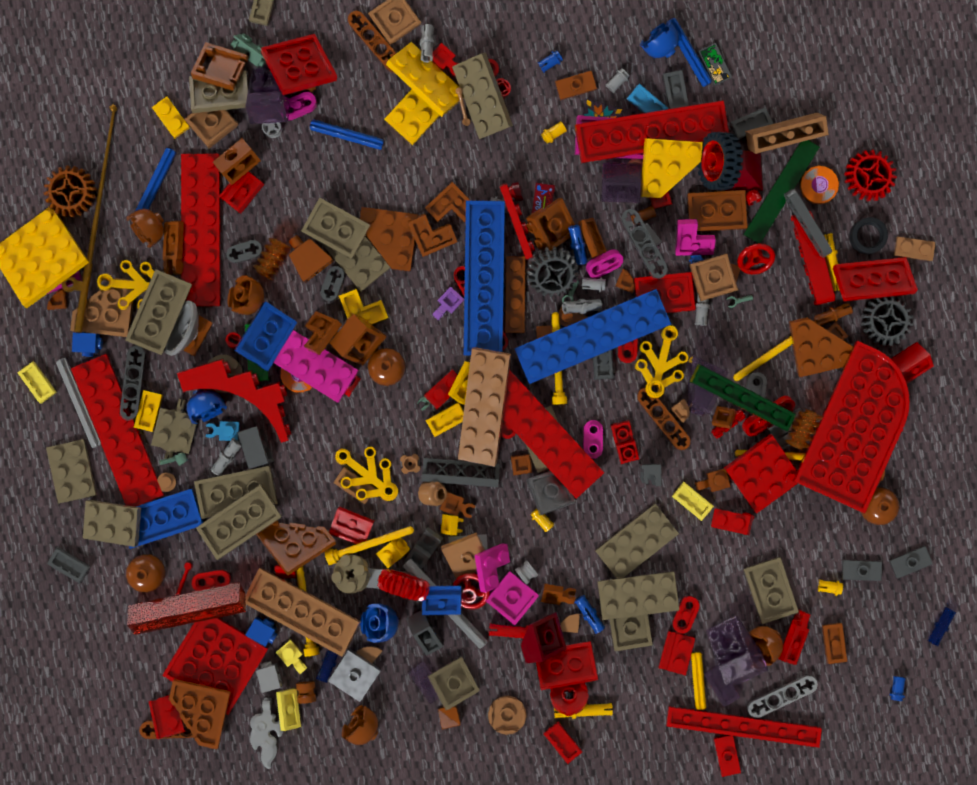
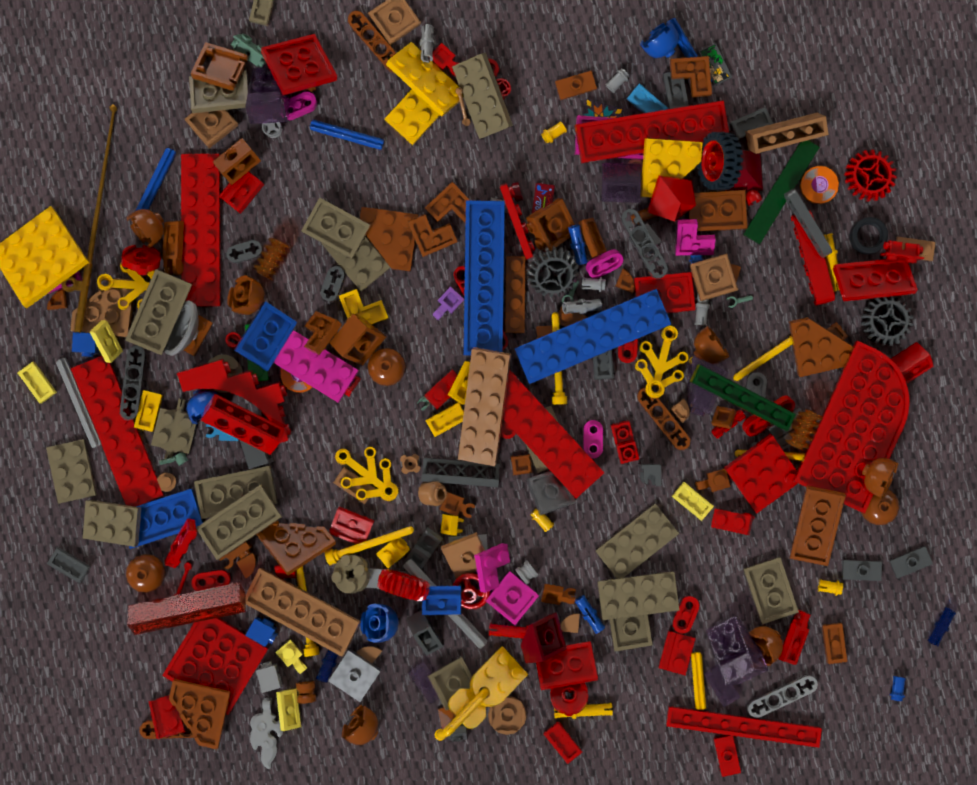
(53, 191): dark orange gear -> none
(106, 341): none -> light yellow plate
(141, 259): none -> red plate
(170, 117): yellow plate -> none
(181, 543): none -> red hinge
(226, 457): light grey pin -> none
(240, 551): none -> dark orange plate
(242, 424): none -> red brick
(247, 564): none -> dark orange tile
(308, 258): dark orange torso -> none
(459, 734): none -> dark grey plate
(497, 678): none -> yellow plate
(551, 60): blue pin -> none
(672, 197): none -> red slope
(697, 70): none -> dark orange plate
(709, 347): none -> dark orange cylinder
(755, 257): red piece -> none
(817, 525): none -> dark orange tile
(833, 314): dark orange axle -> none
(879, 475): none -> dark orange cylinder
(910, 253): none -> red hinge

